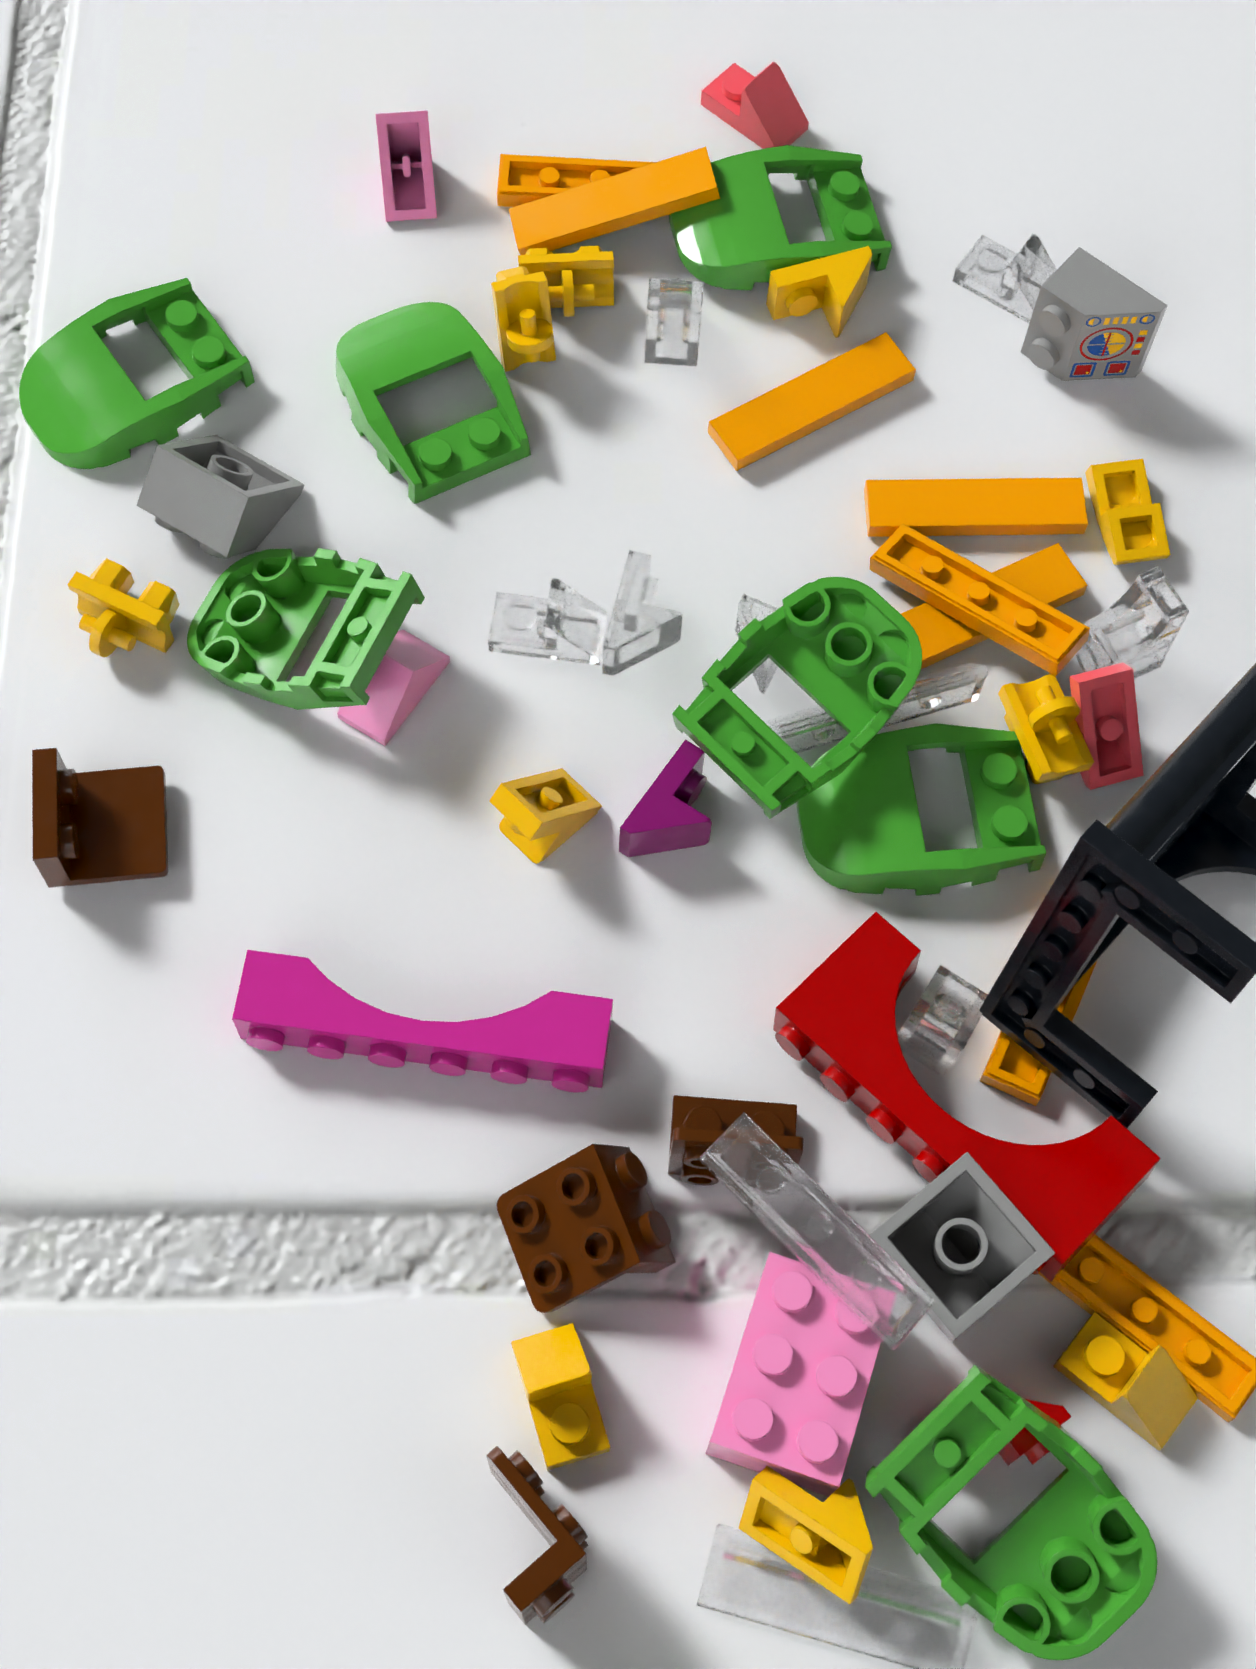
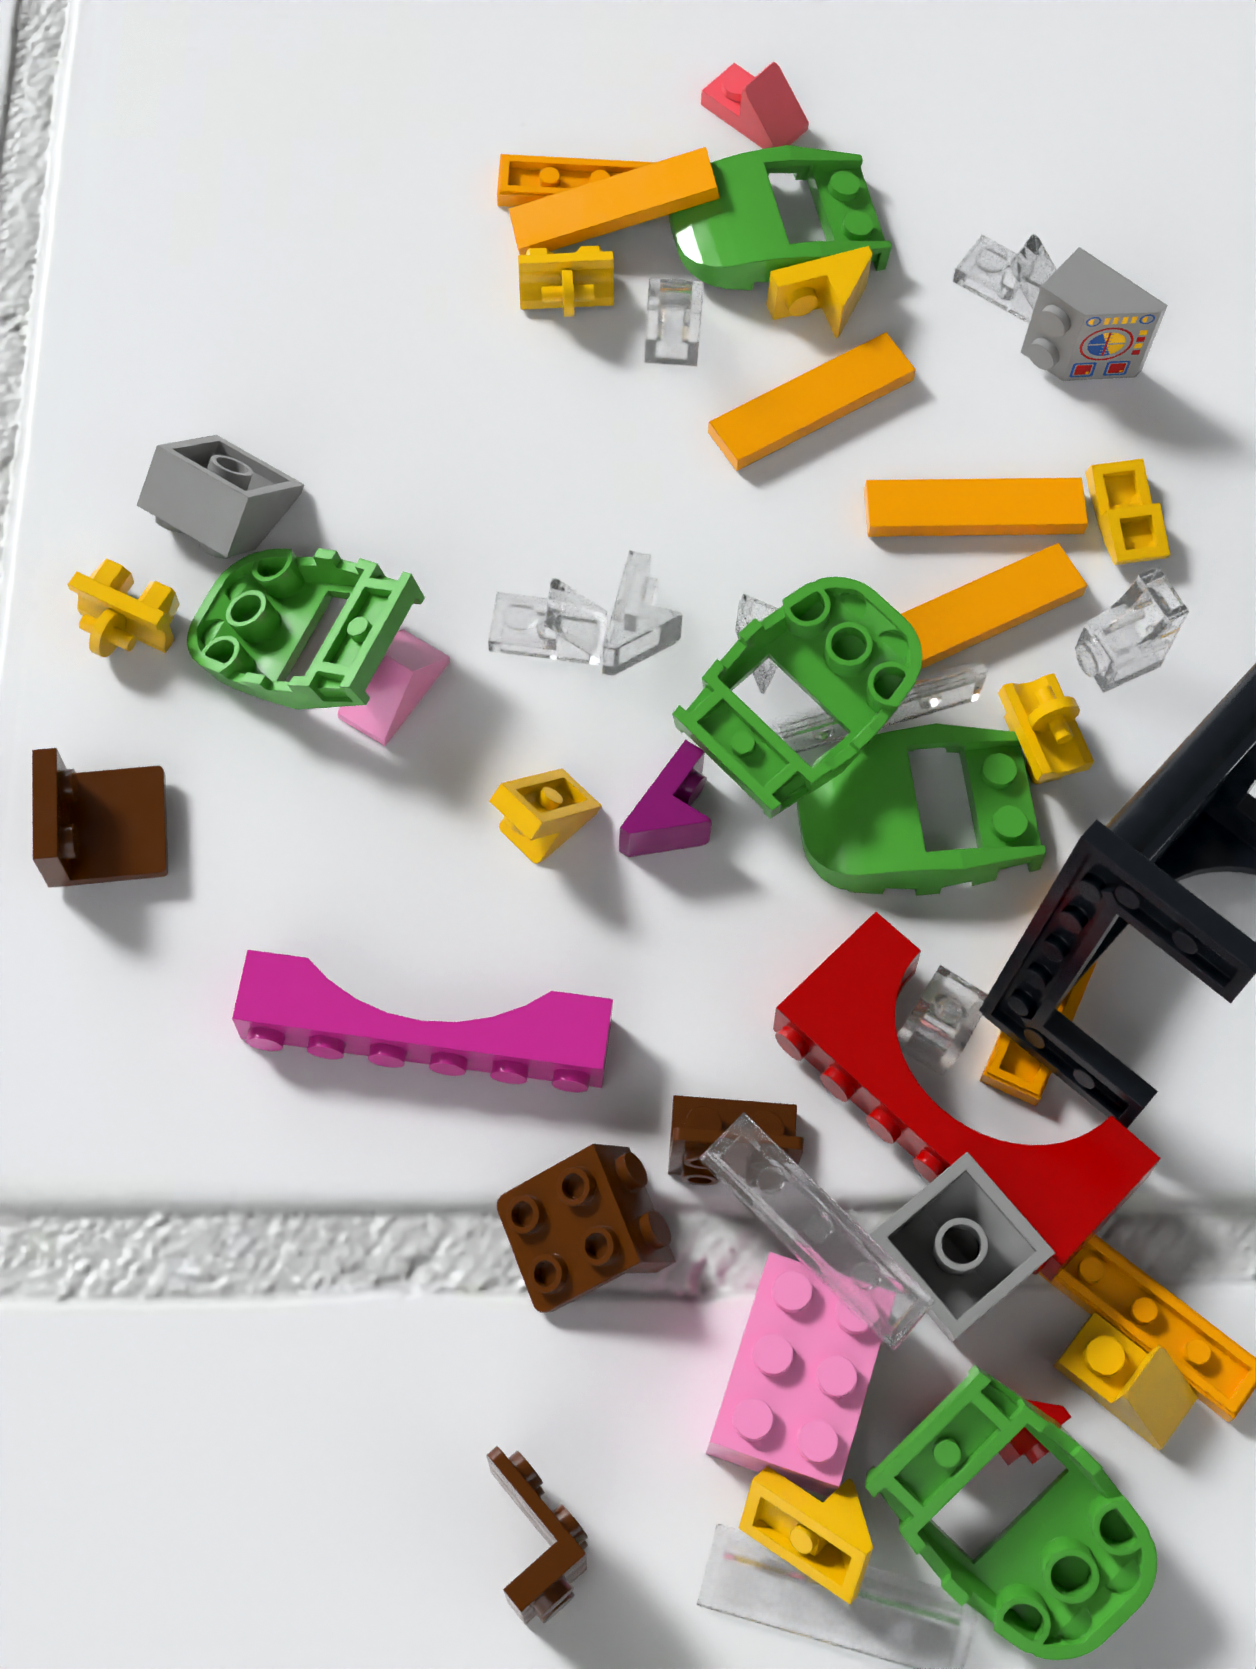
(89, 407): bright green slope -> none
(406, 165): bright pink slope -> none
(410, 346): bright green slope -> none
(523, 317): yellow hips -> none
(561, 1396): yellow slope -> none
(979, 599): light orange tile -> none
(1108, 724): coral slope -> none

